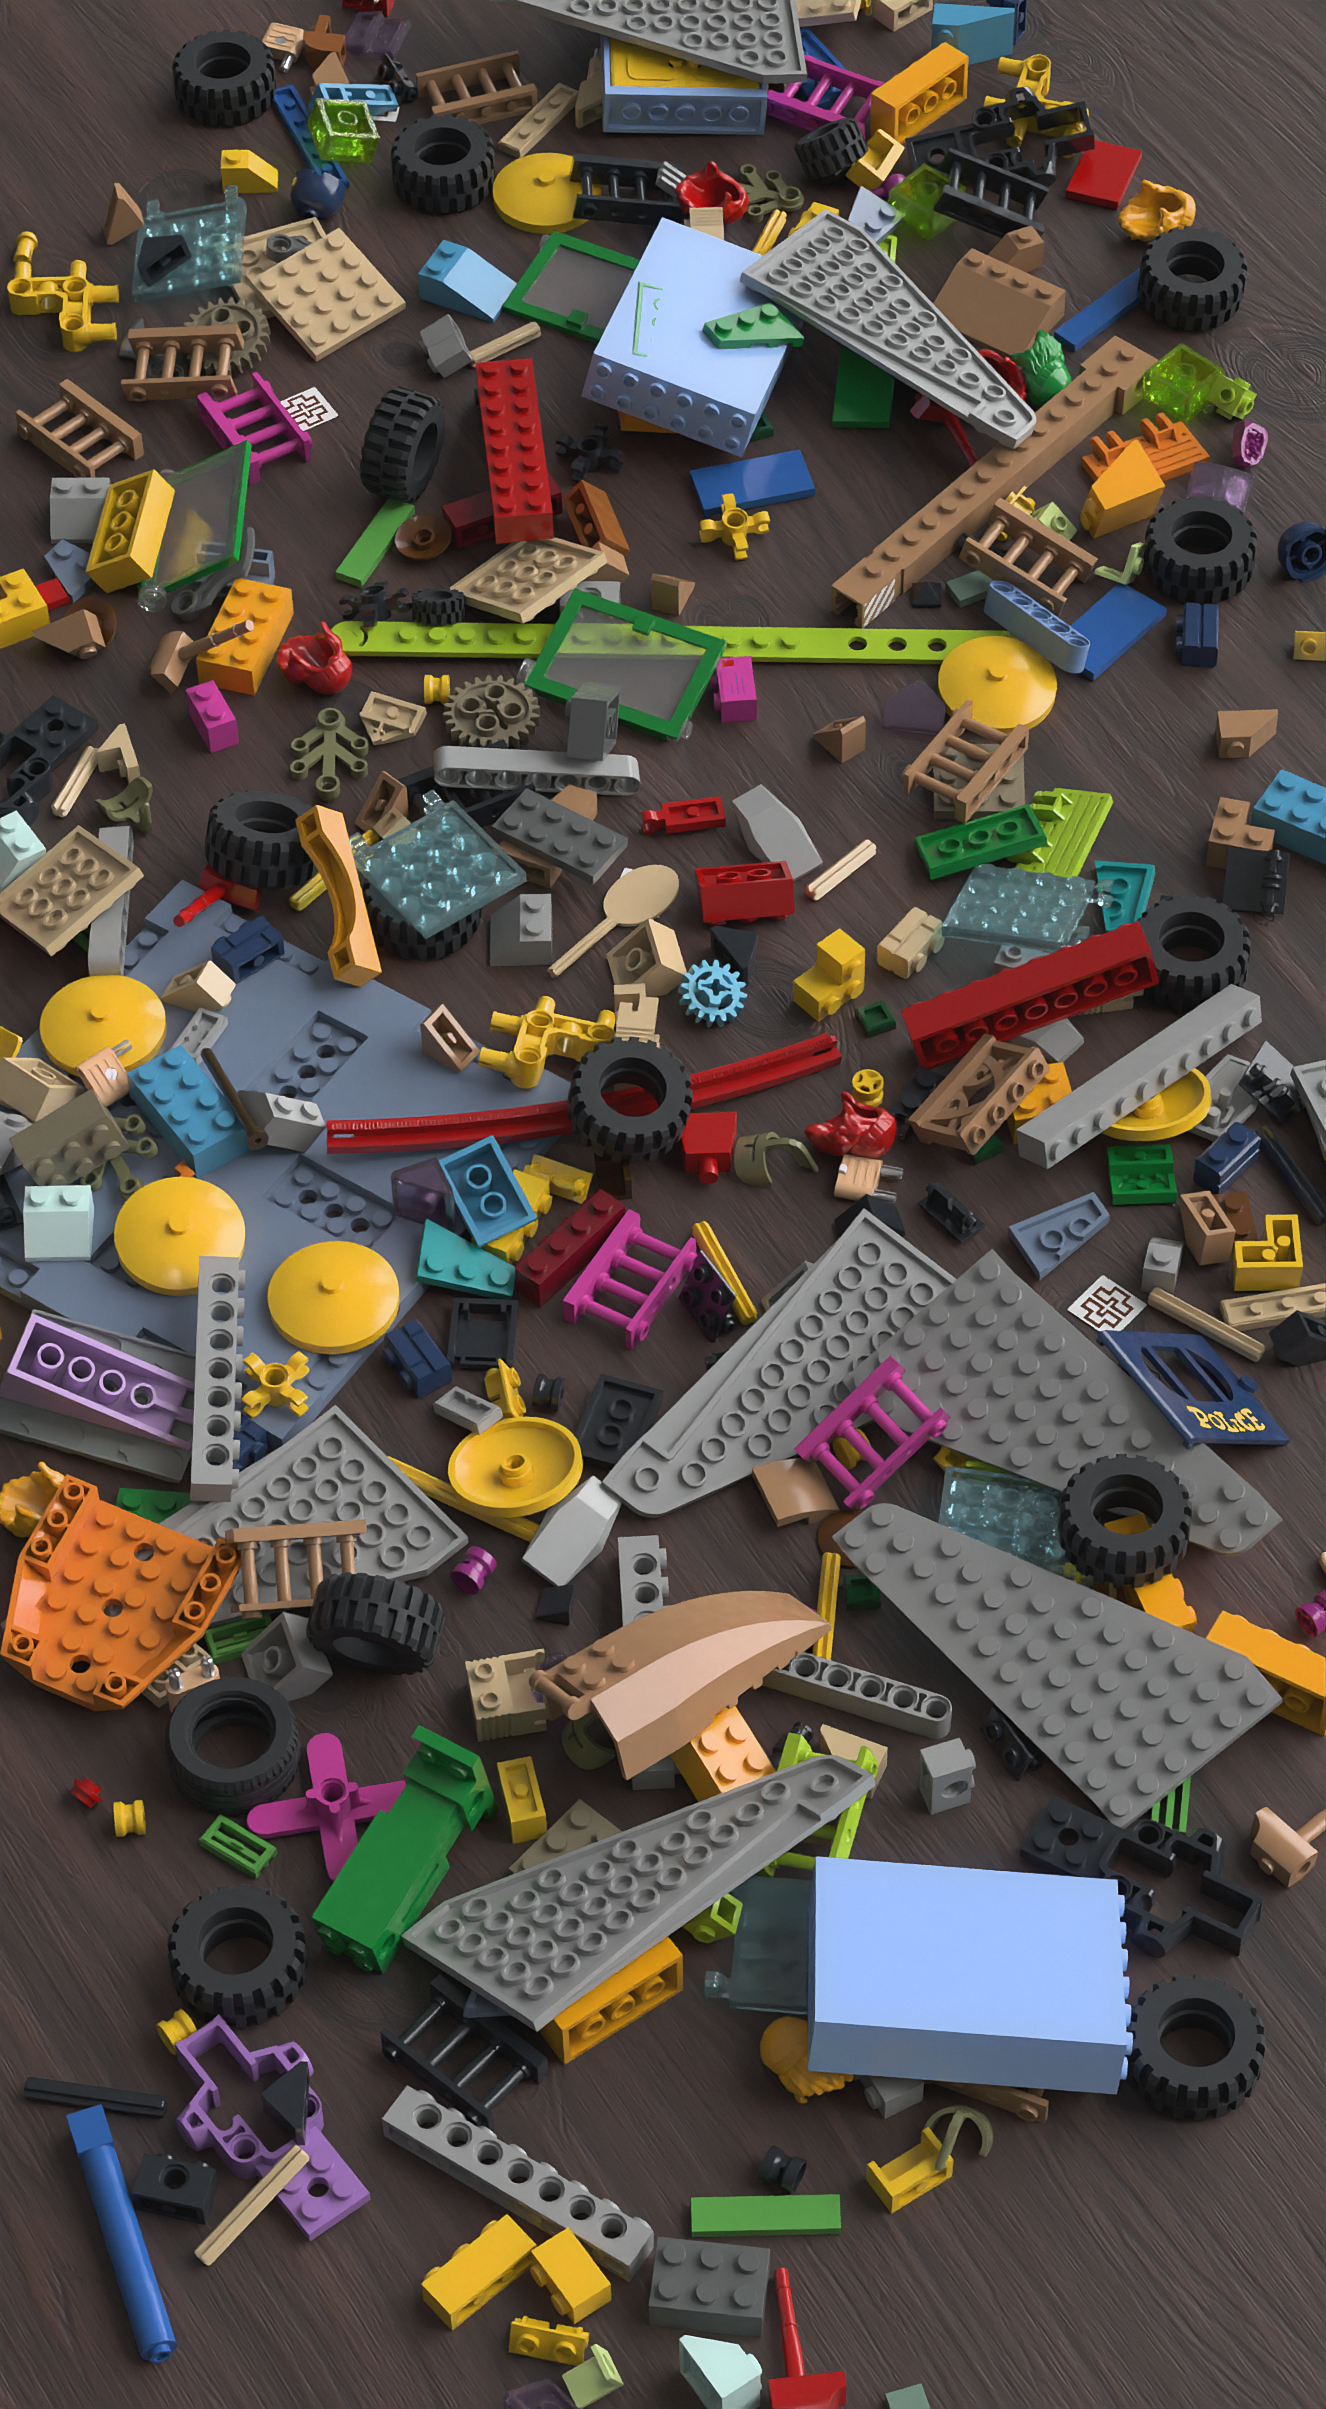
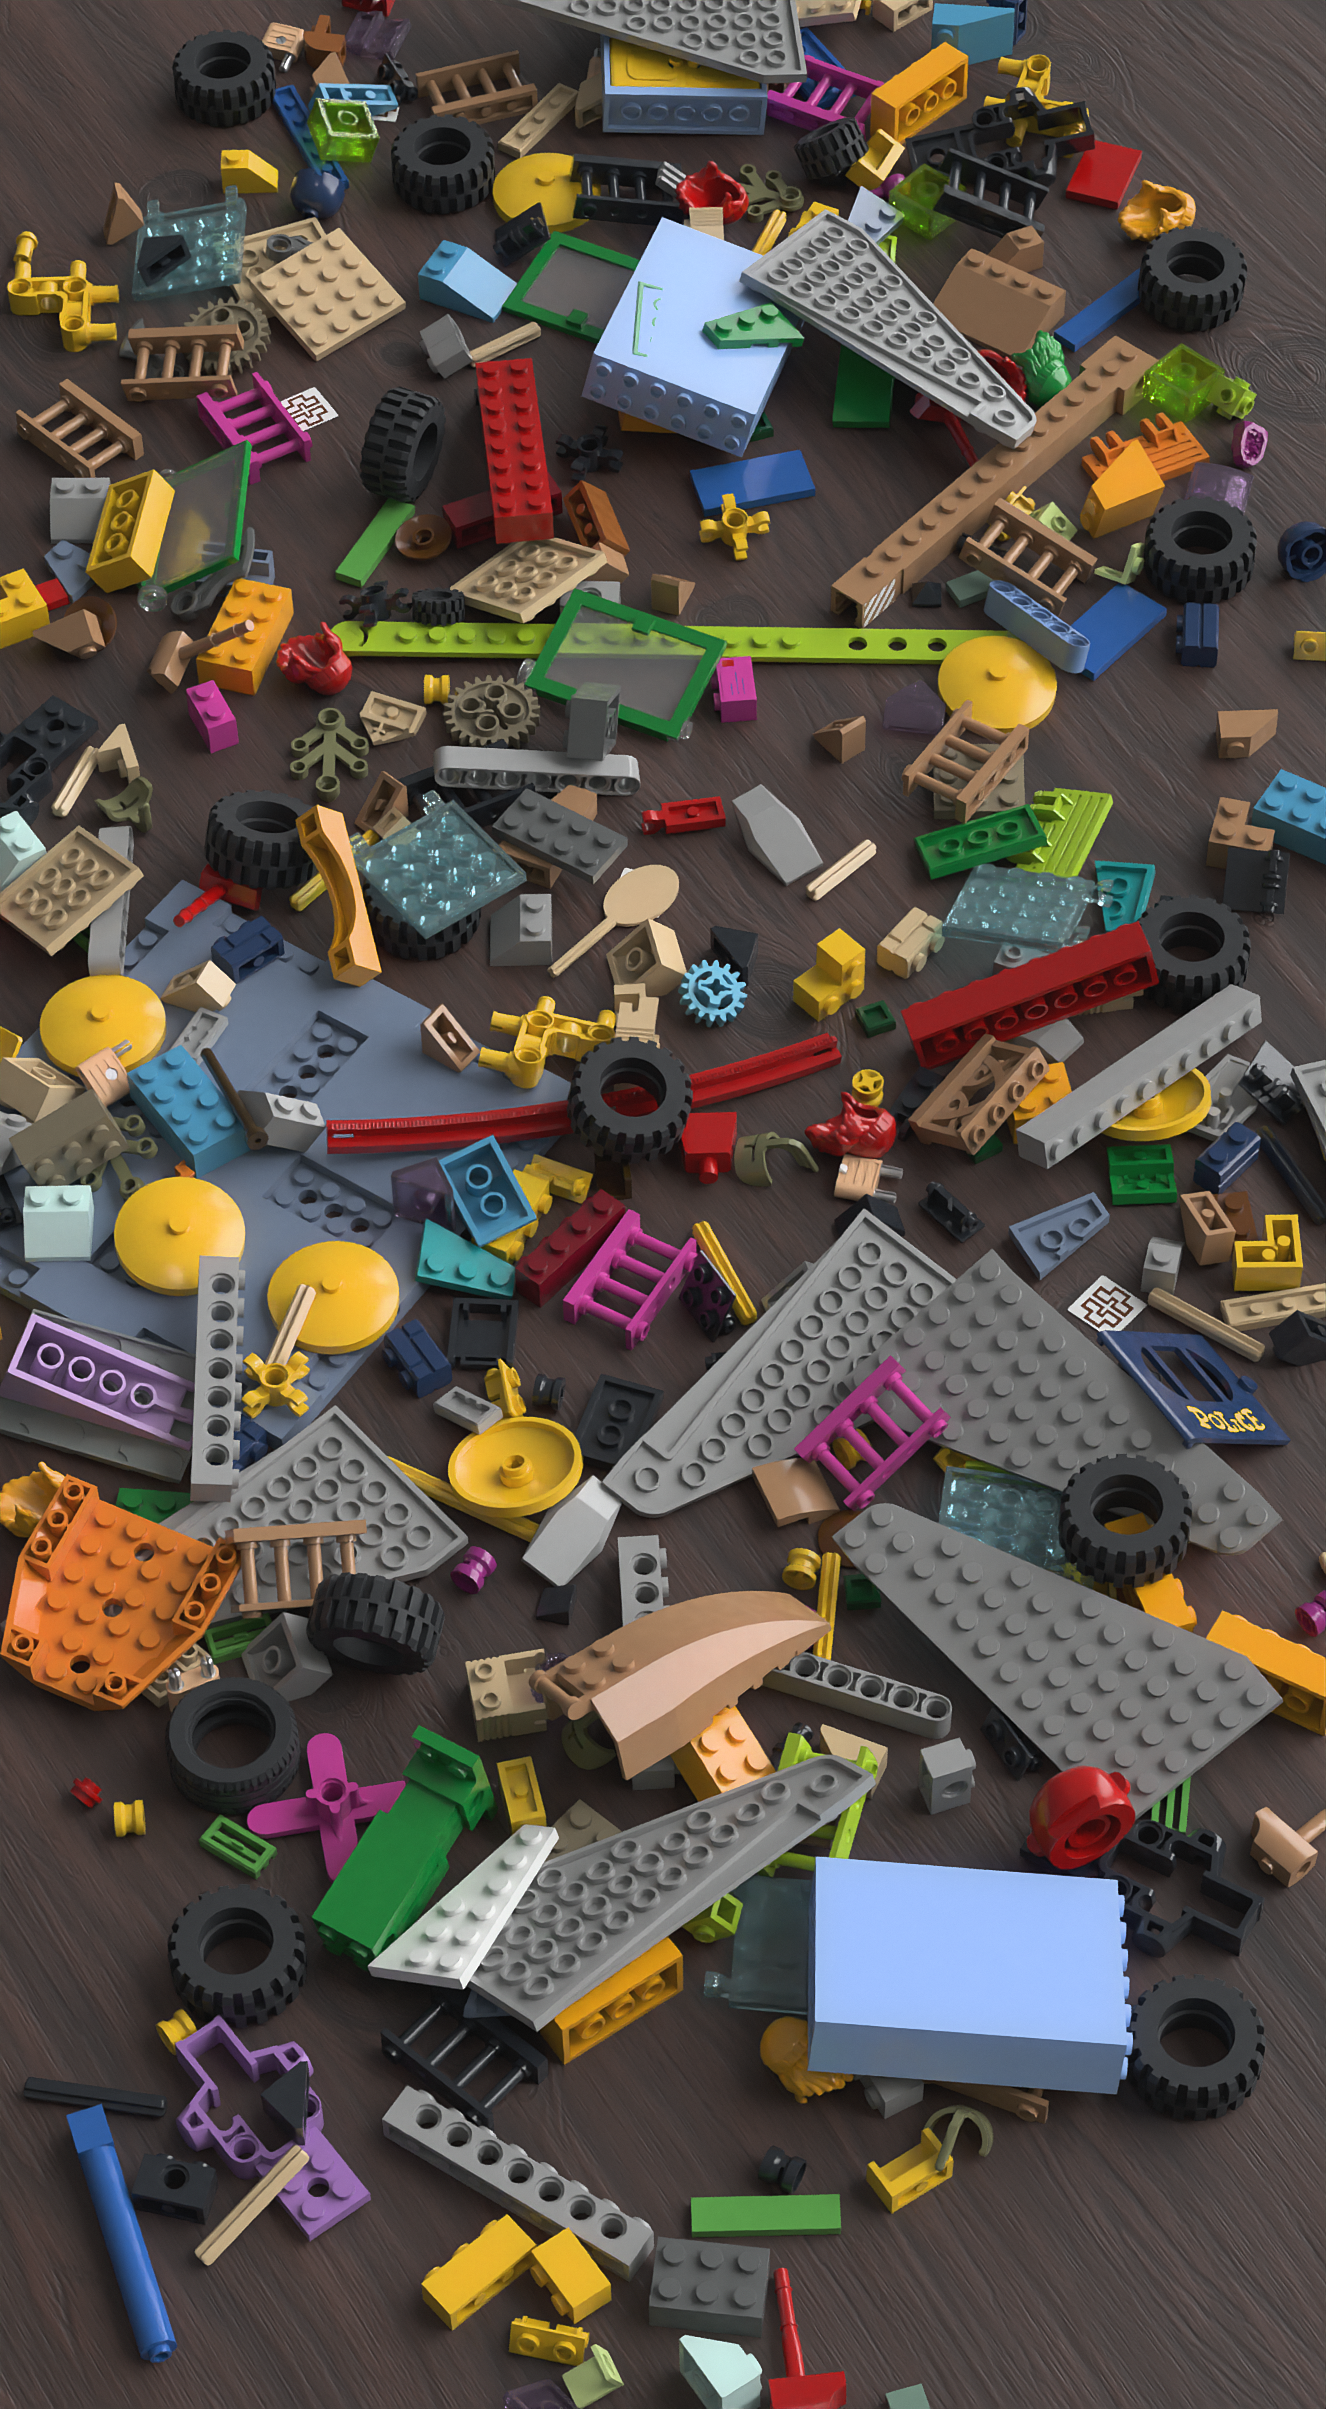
(291, 1325): none -> tan axle
(463, 1925): none -> white wing
(521, 234): none -> black hinge
(745, 892): red slope -> none
(801, 1568): none -> yellow wheel
(1079, 1816): none -> red piece

